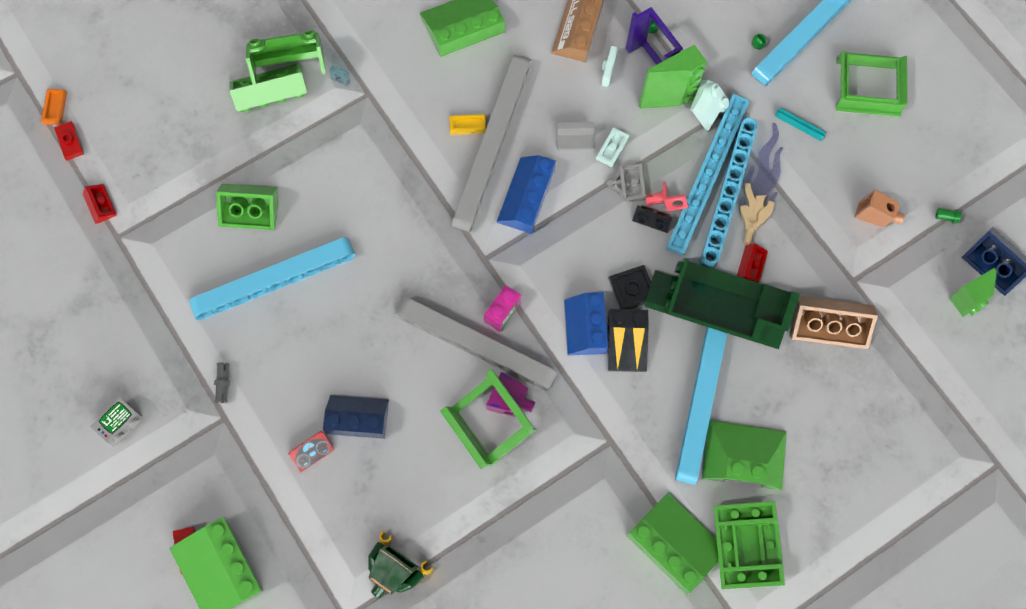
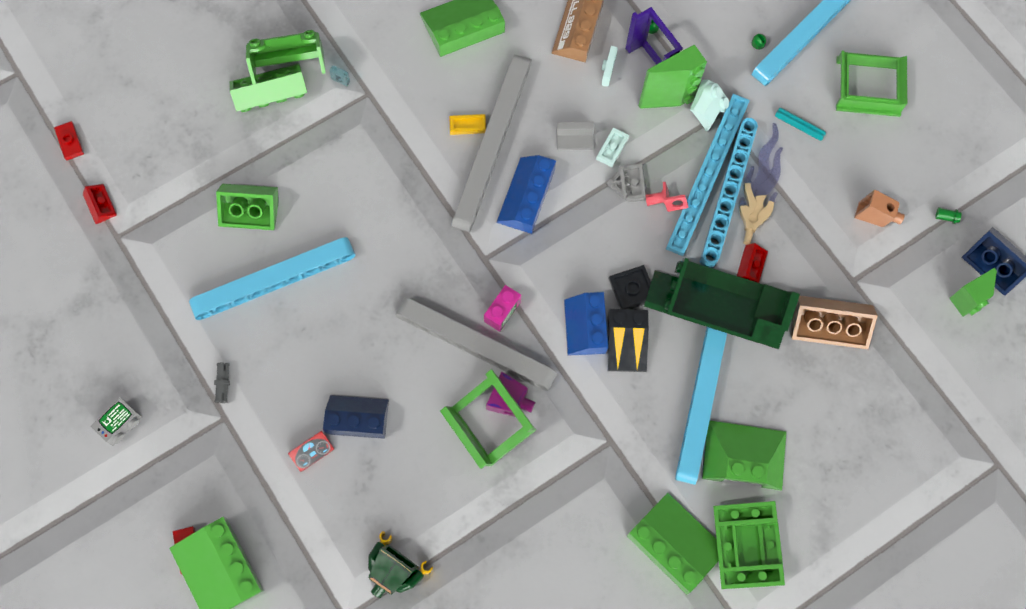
(54, 106): orange tile -> none
(645, 216): black hinge -> none

